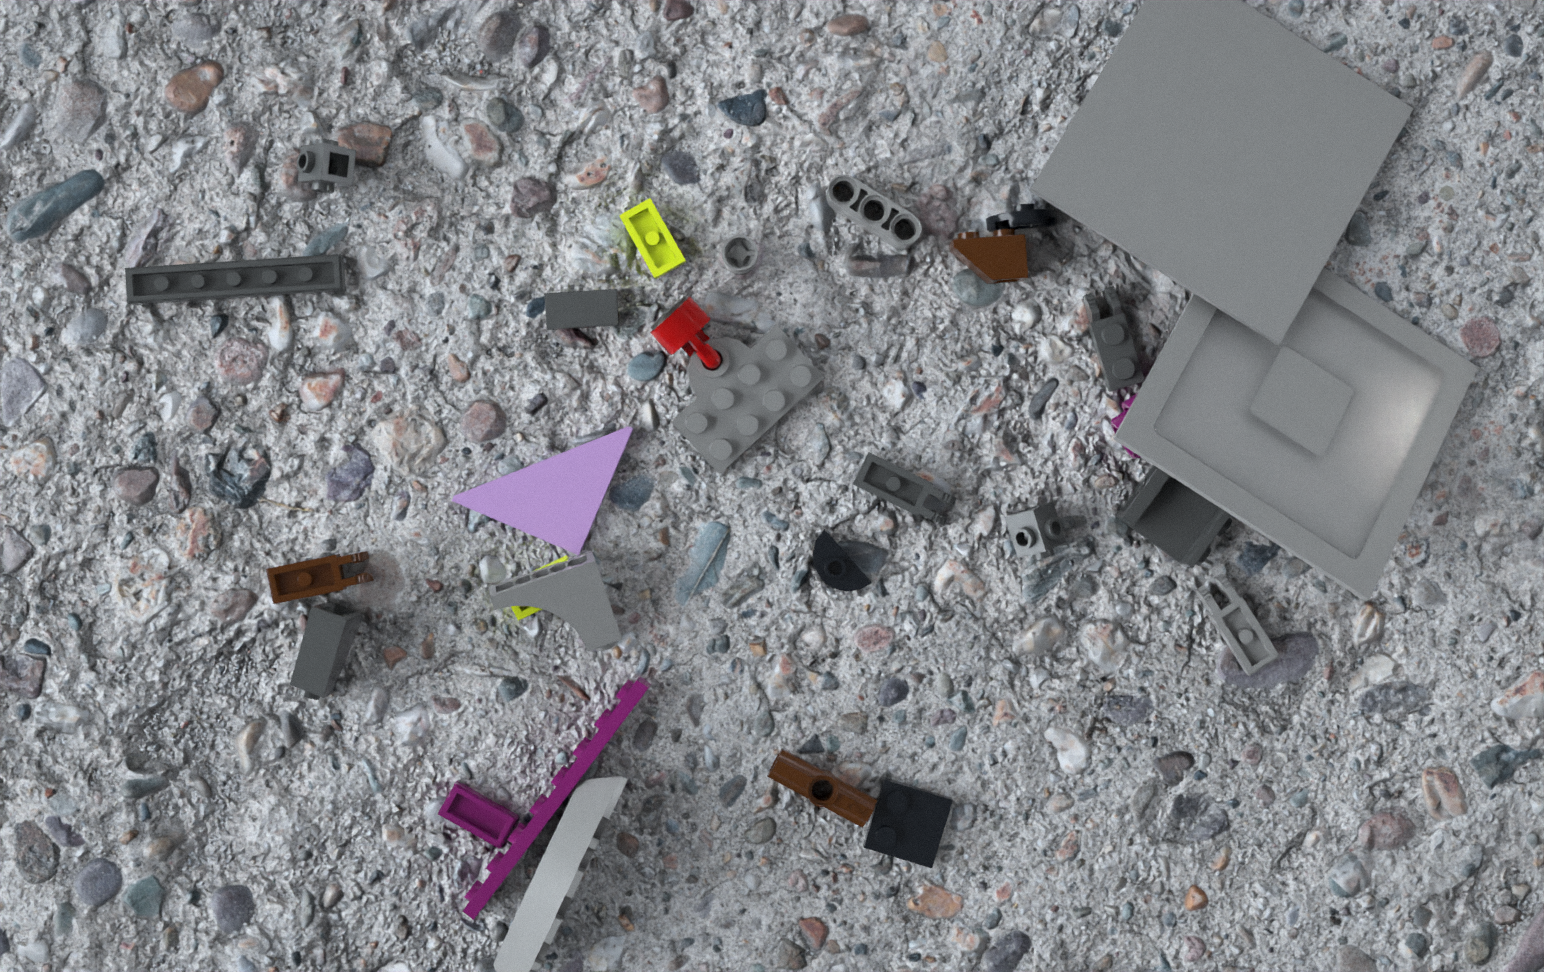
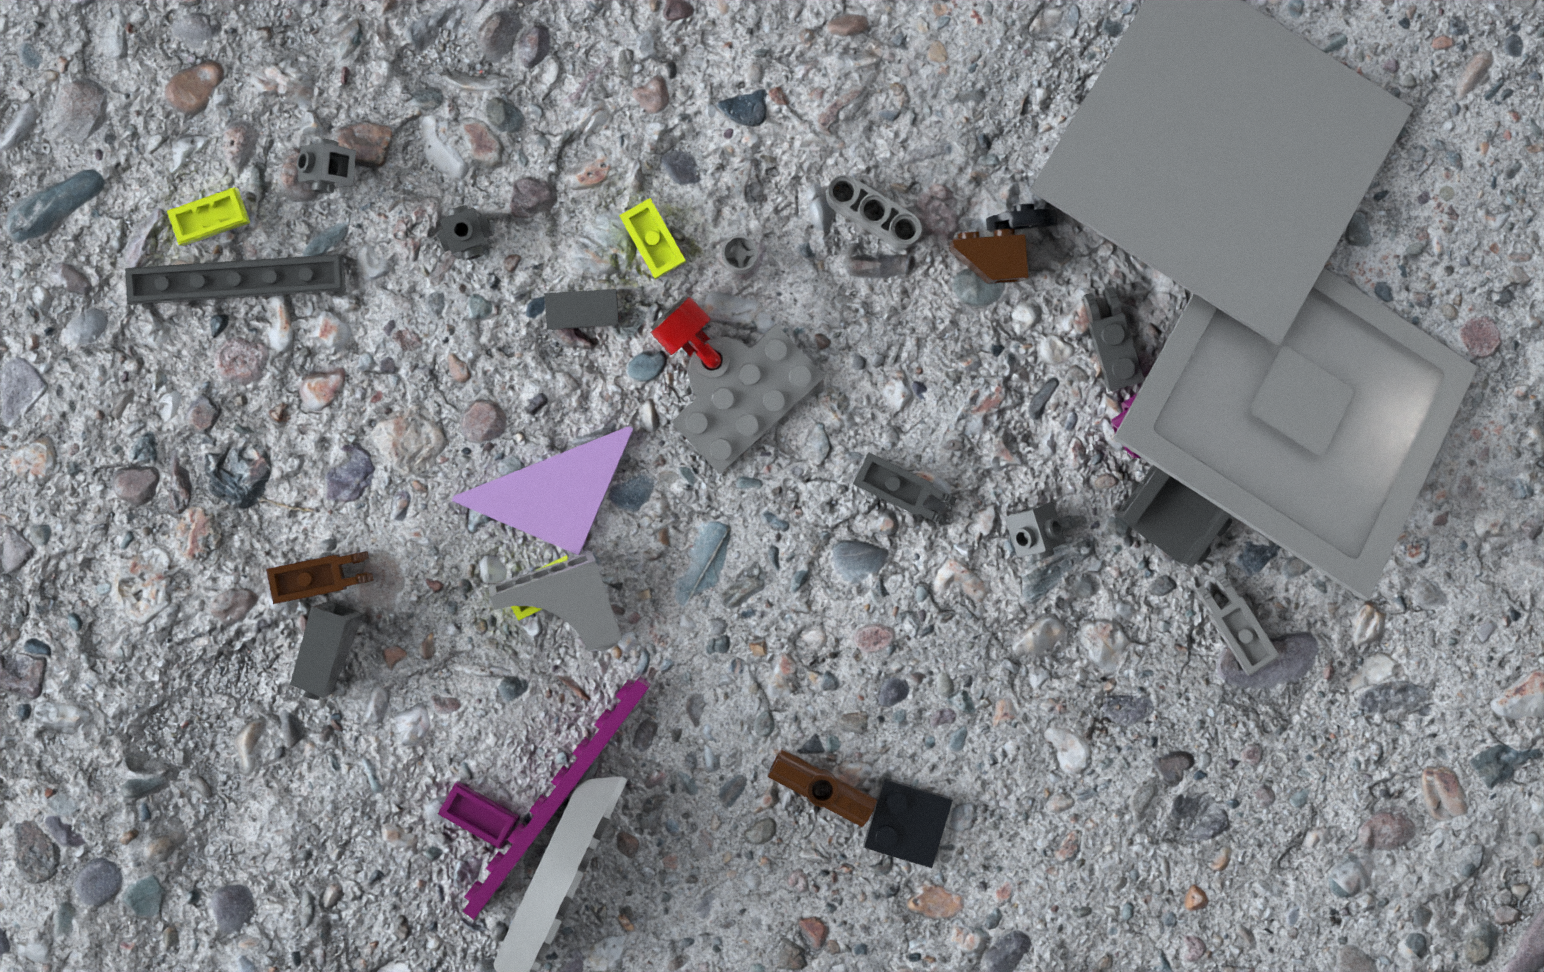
(208, 216): none -> neon yellow plate
(477, 239): none -> dark grey brick
(836, 566): black plate -> none

